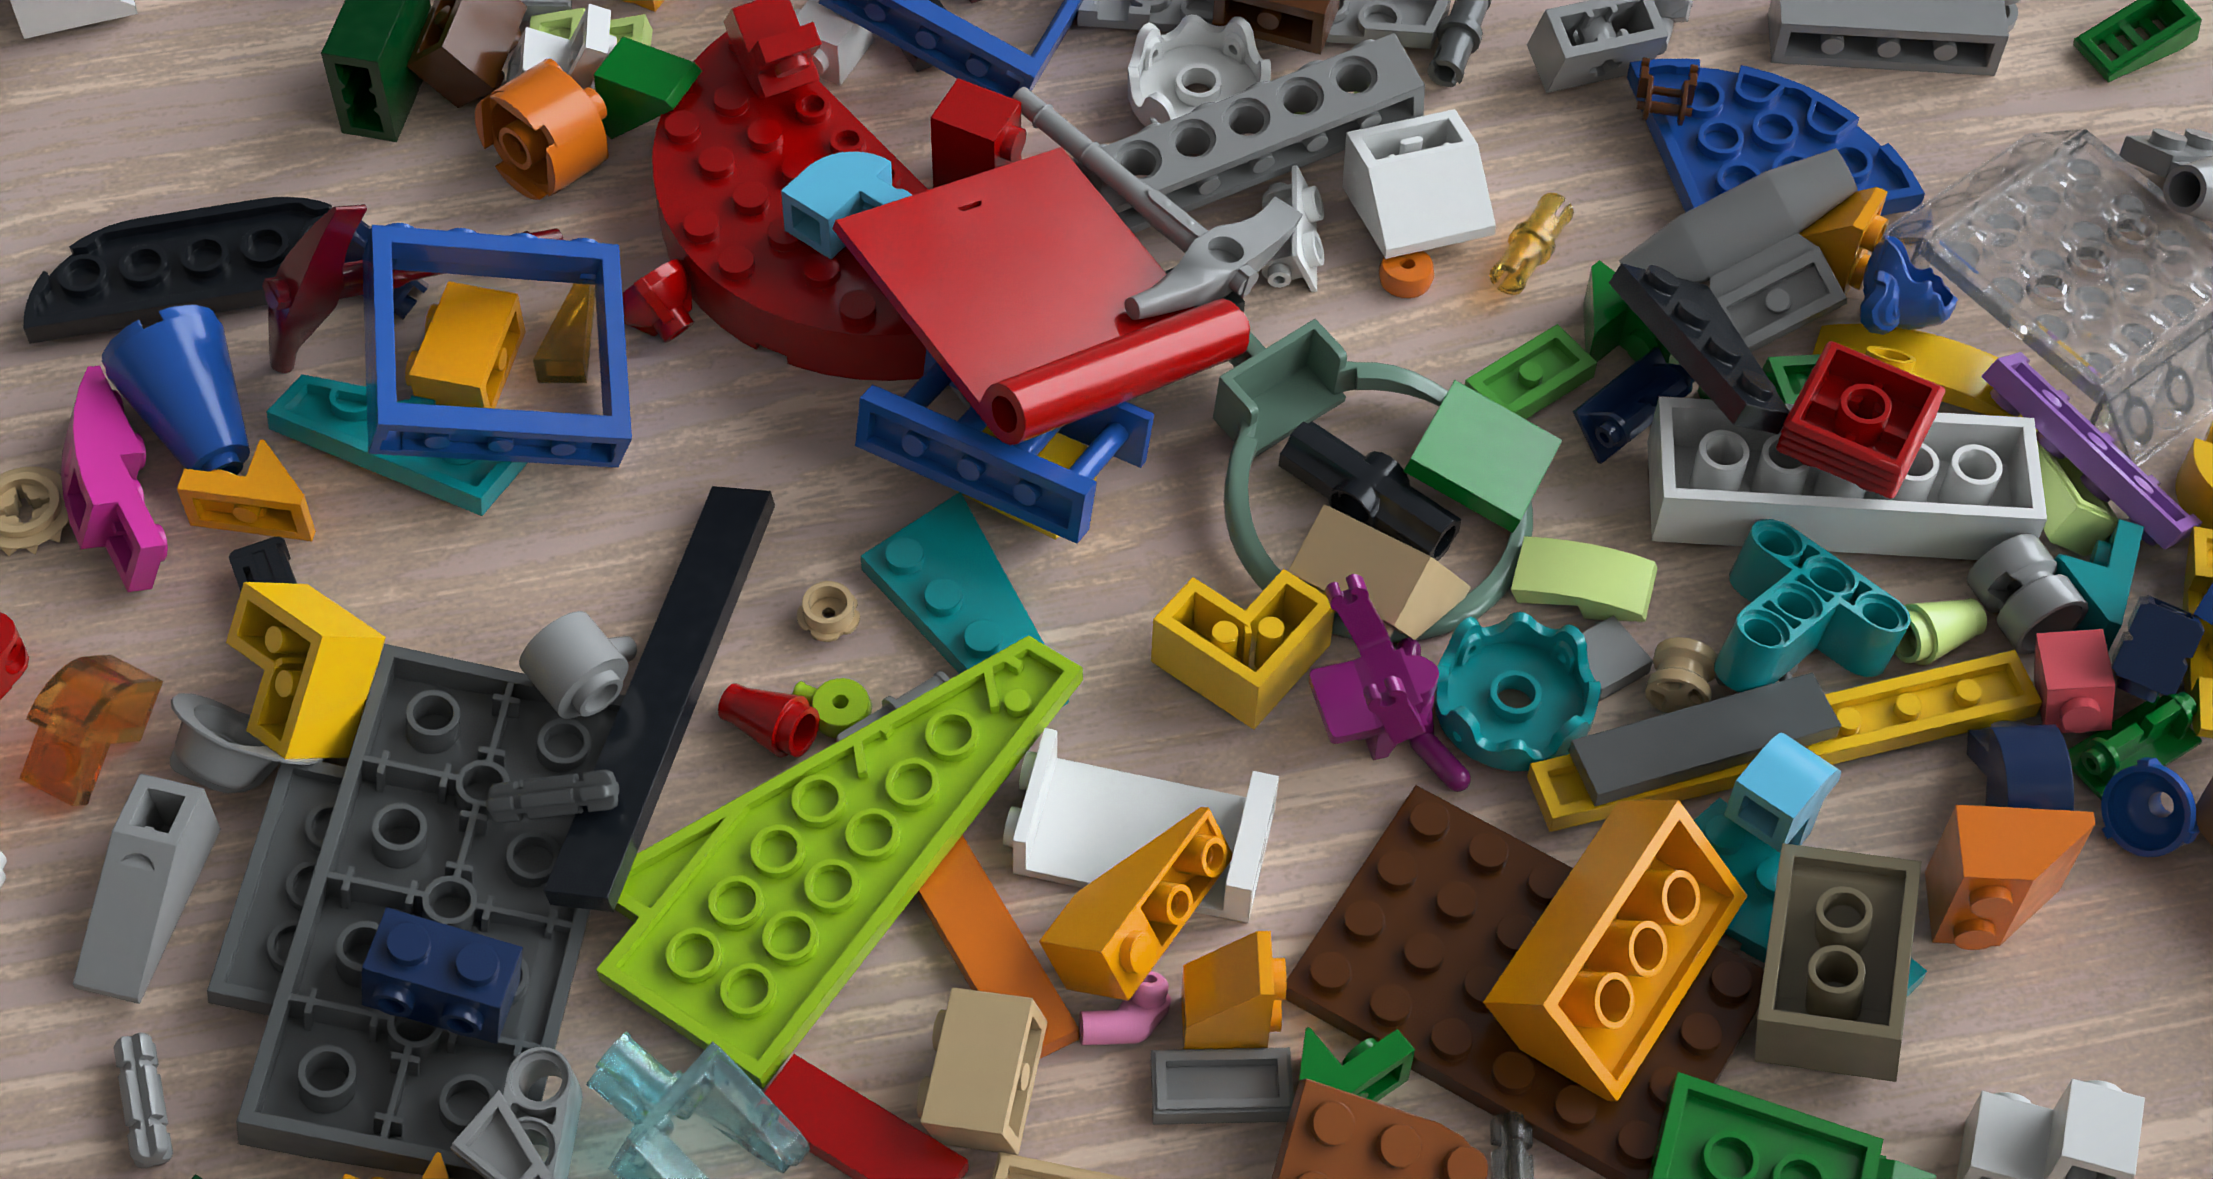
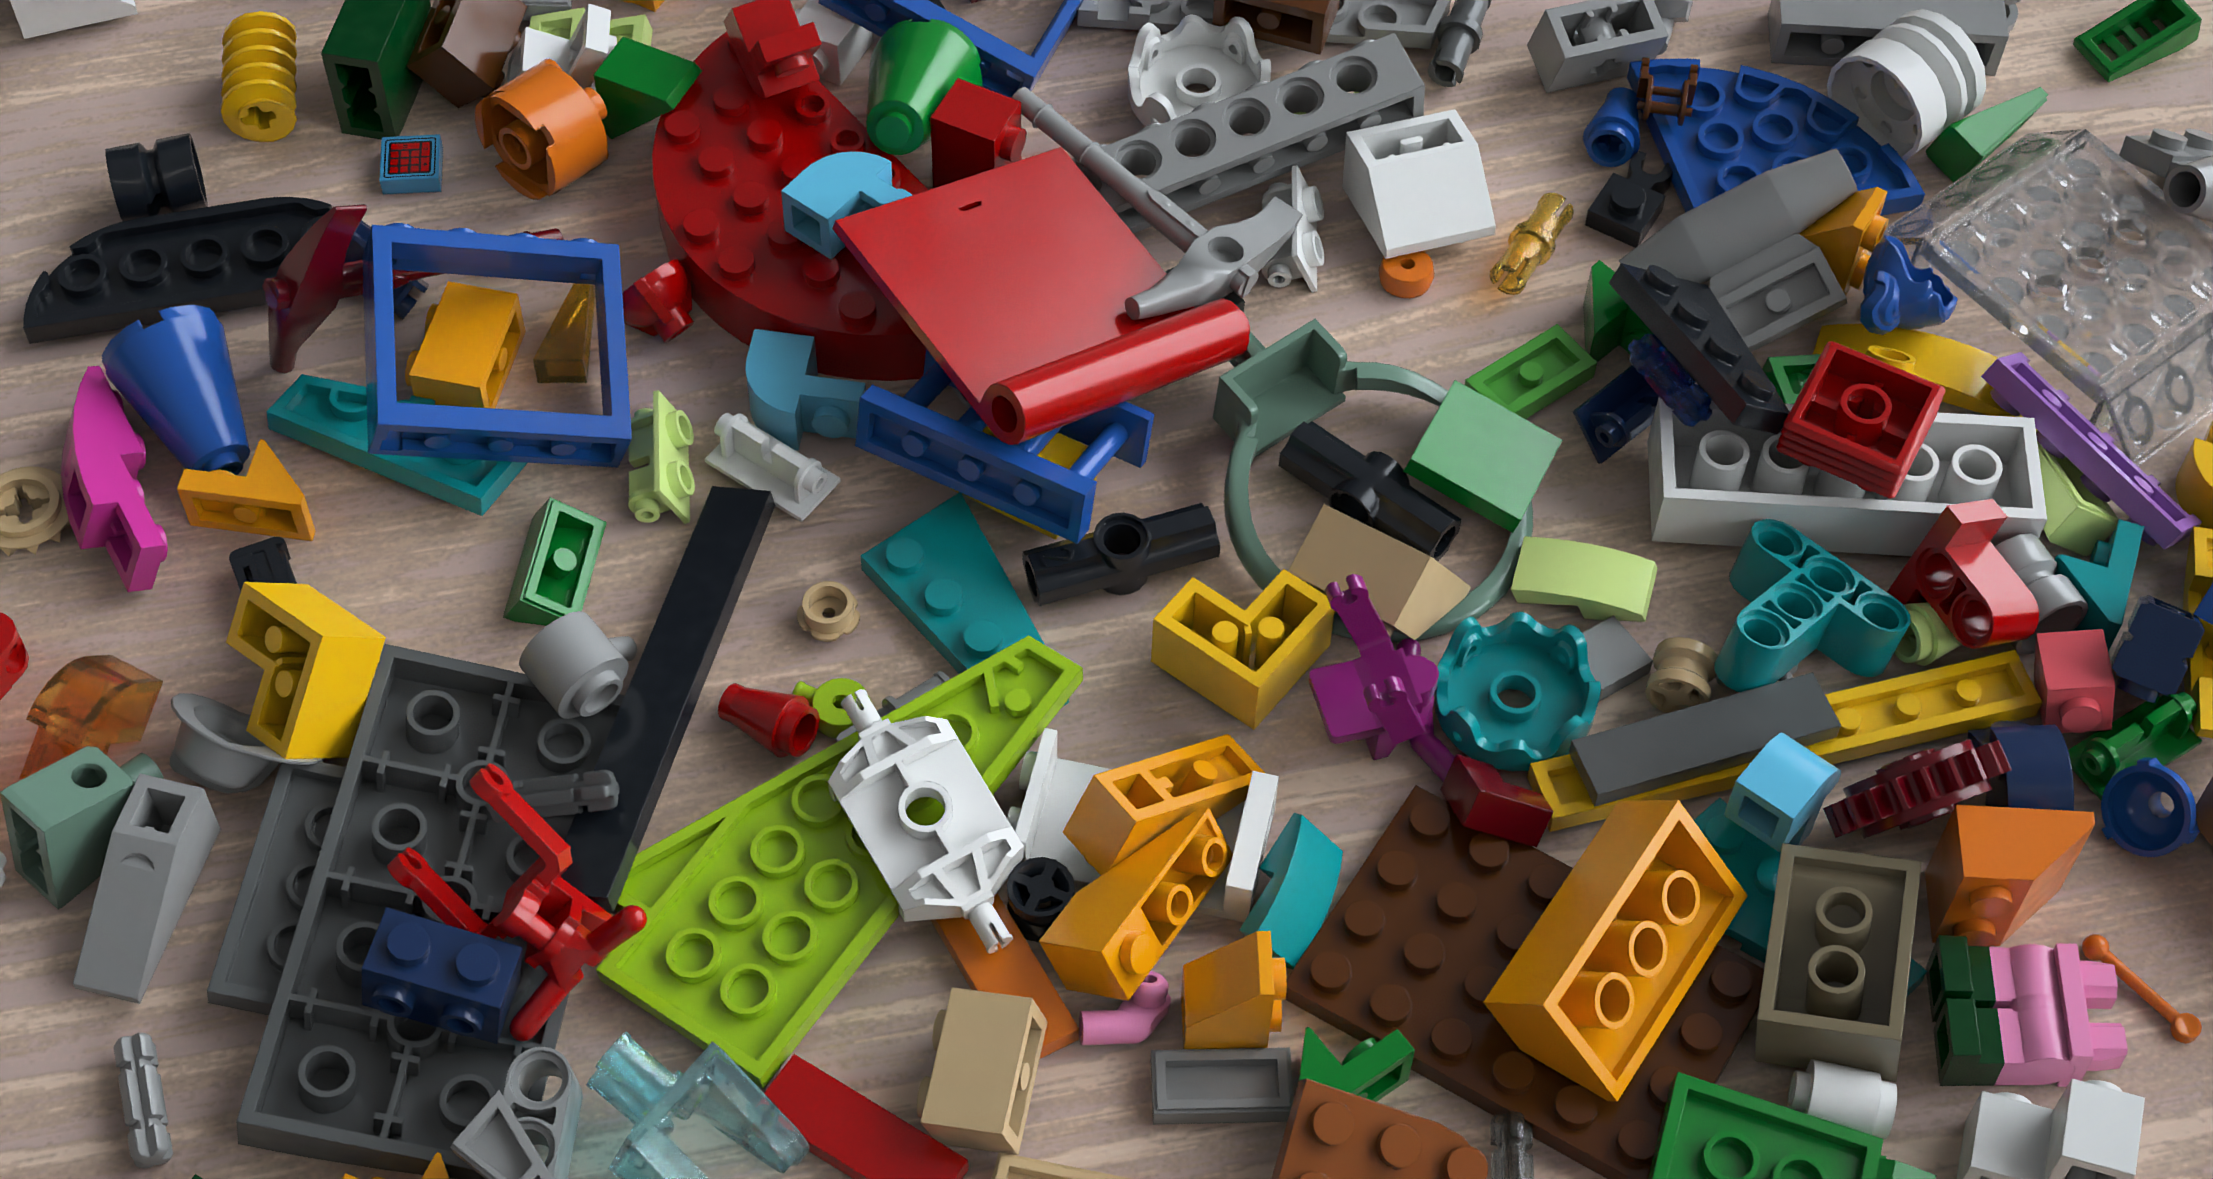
(65, 818): none -> sand green torso
(156, 177): none -> black wheel
(259, 76): none -> yellow piece
(411, 164): none -> tile
(540, 907): none -> red piece
(555, 564): none -> green slope
(661, 440): none -> yellowish green hinge
(769, 465): none -> white hinge
(790, 396): none -> medium azure brick
(911, 76): none -> green cone
(934, 868): none -> white plate
(1035, 883): none -> black wheel
(1145, 798): none -> light orange slope
(1151, 548): none -> black piece
(1302, 883): none -> teal slope
(1491, 805): none -> dark red piece
(1614, 130): none -> blue cone
(1630, 204): none -> black plate
(1669, 380): none -> clear blue axle
(1844, 1097): none -> white brick
(1910, 81): none -> white wheel
(1917, 788): none -> dark red gear
(1969, 579): none -> red tile
(1976, 137): none -> slope
(2020, 1014): none -> bright pink hips
(2183, 1027): none -> orange hinge

